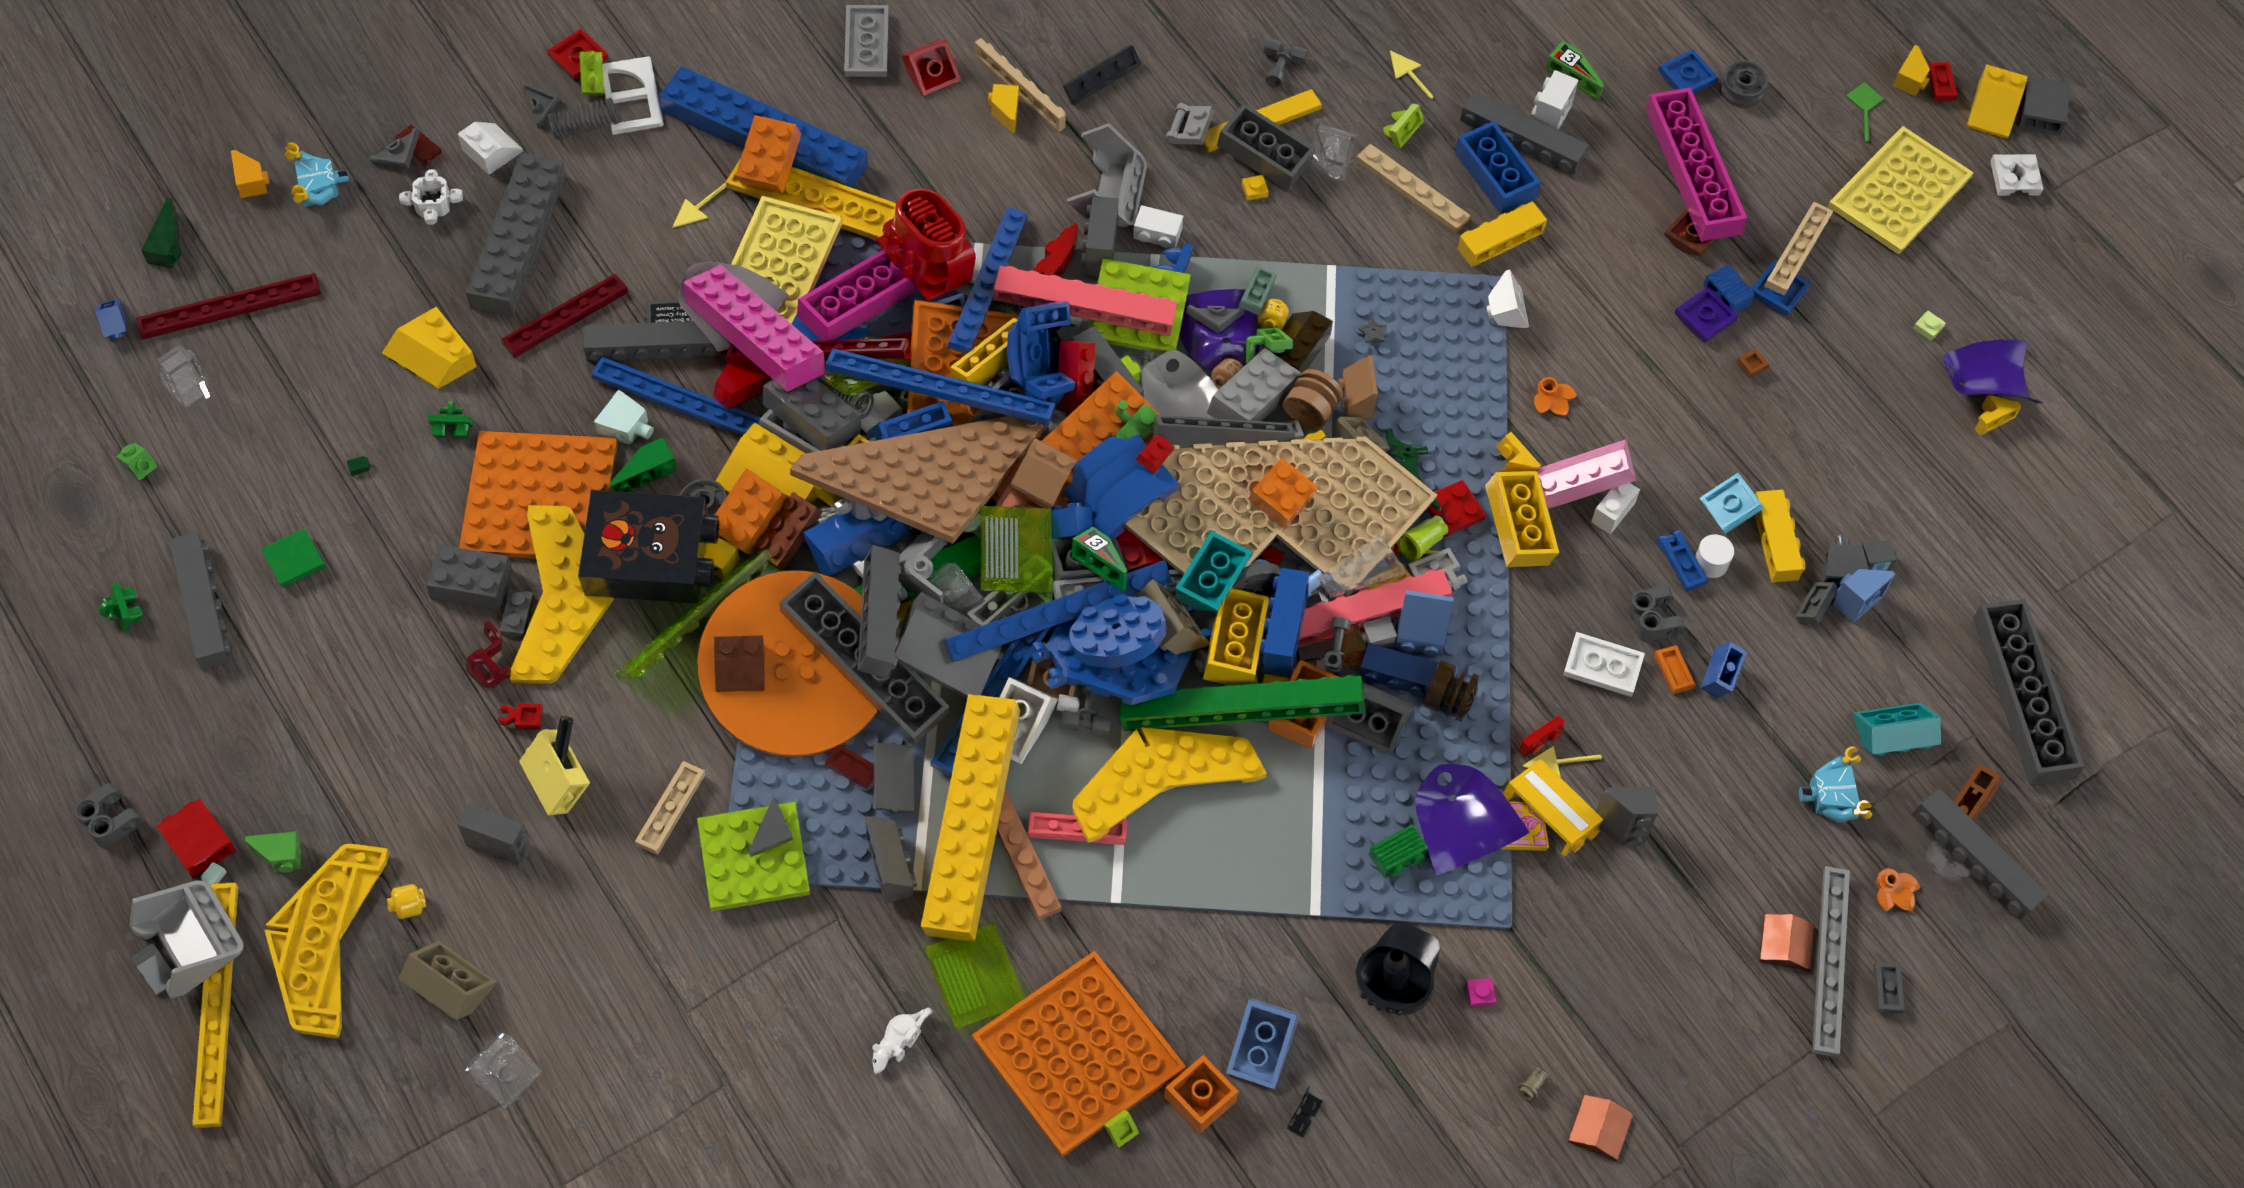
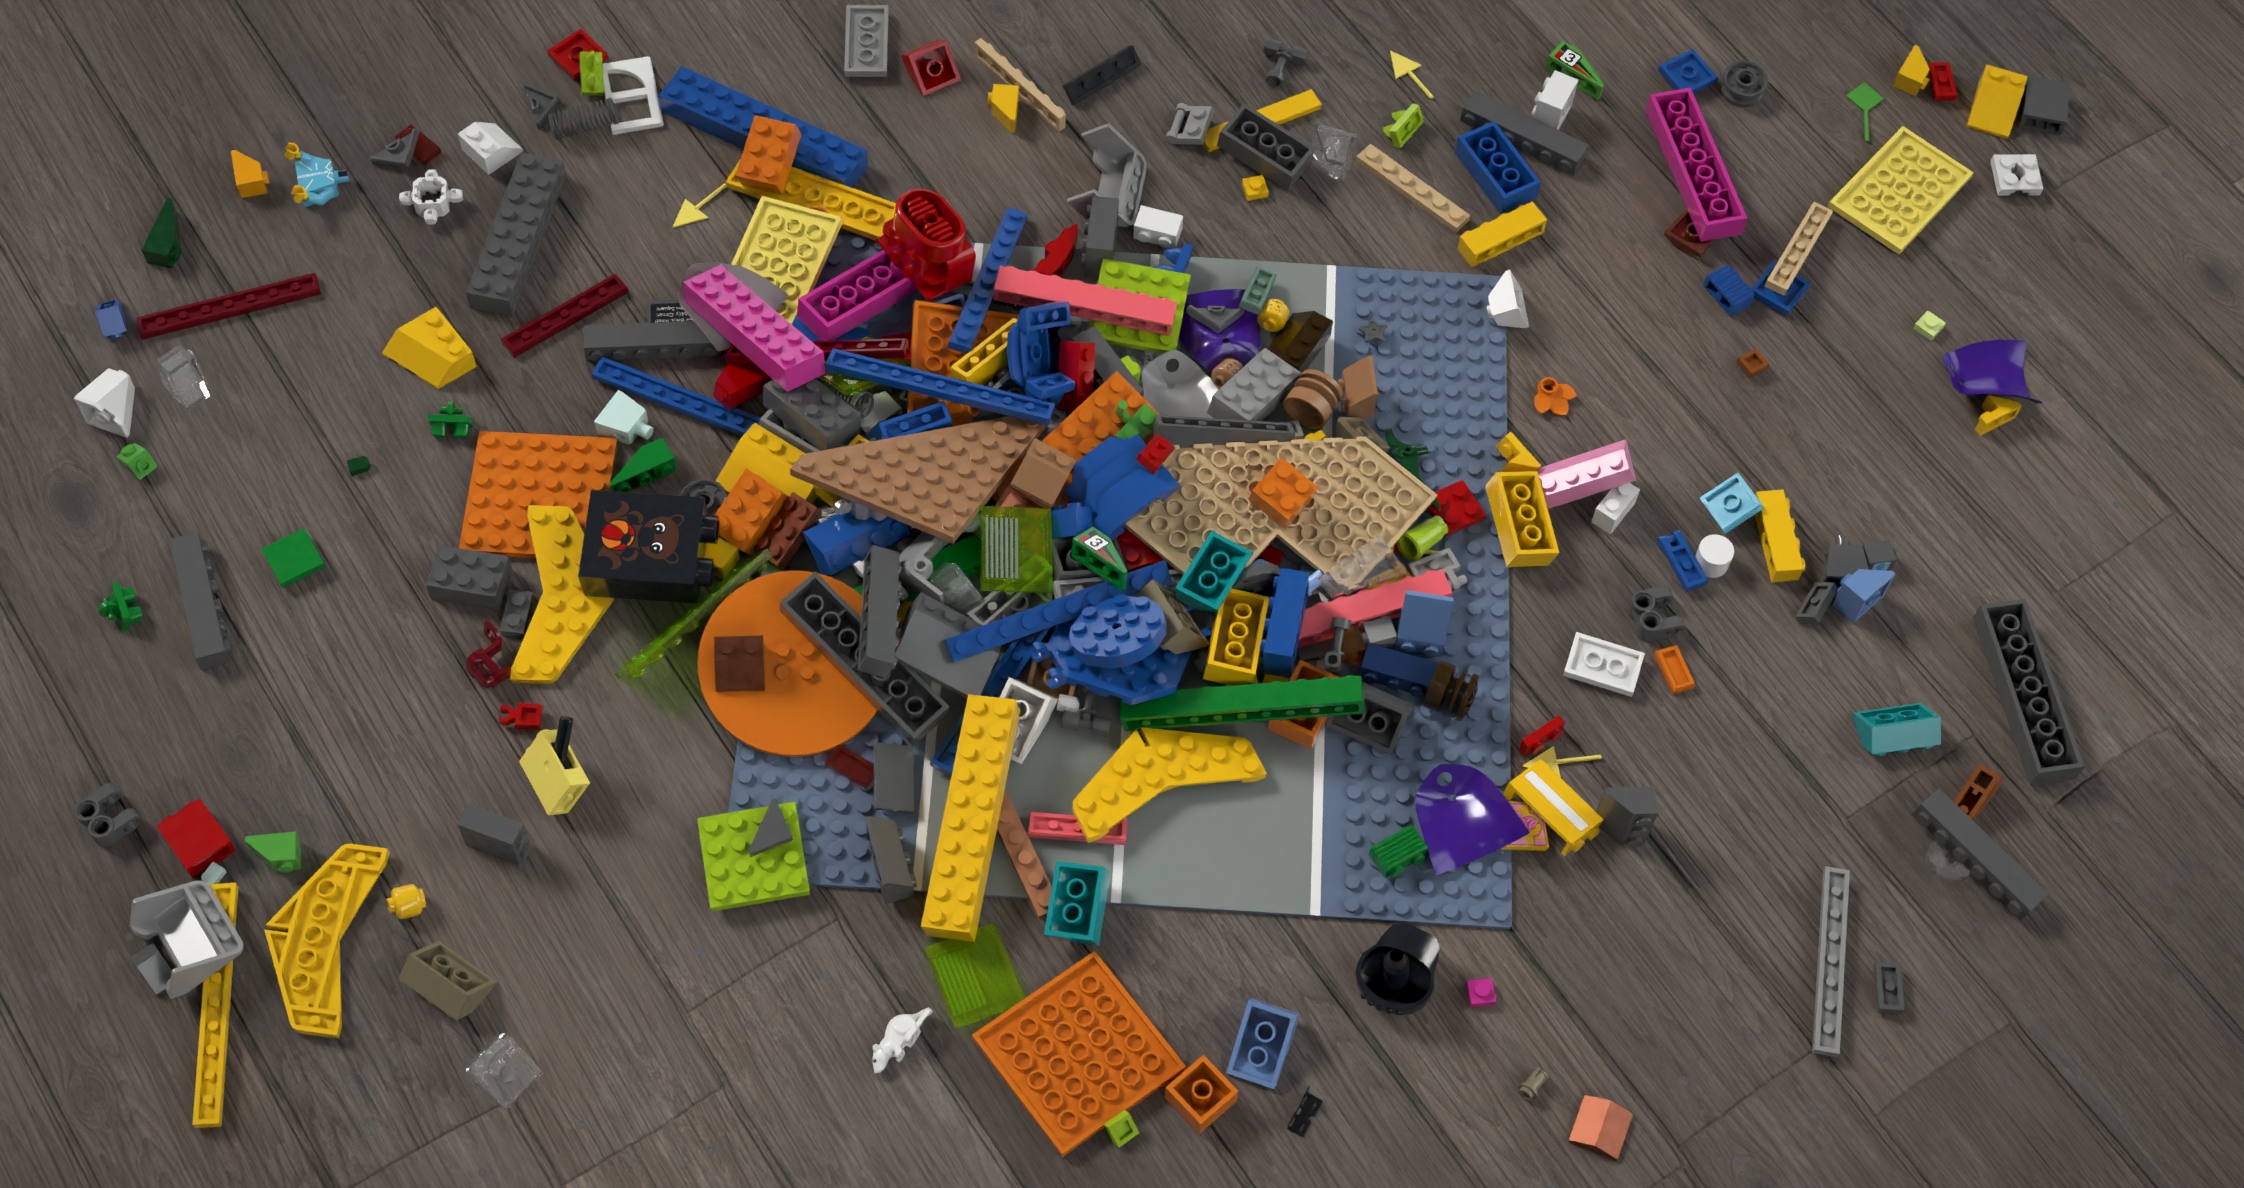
(108, 402): none -> white slope
(670, 808): tan plate -> none
(1077, 903): none -> teal slope
(1272, 338): bright green plate -> none
(1706, 314): dark purple plate -> none
(1723, 669): blue brick -> none
(1787, 941): slope -> none
(1835, 790): medium azure torso -> none
(1899, 892): orange plate -> none

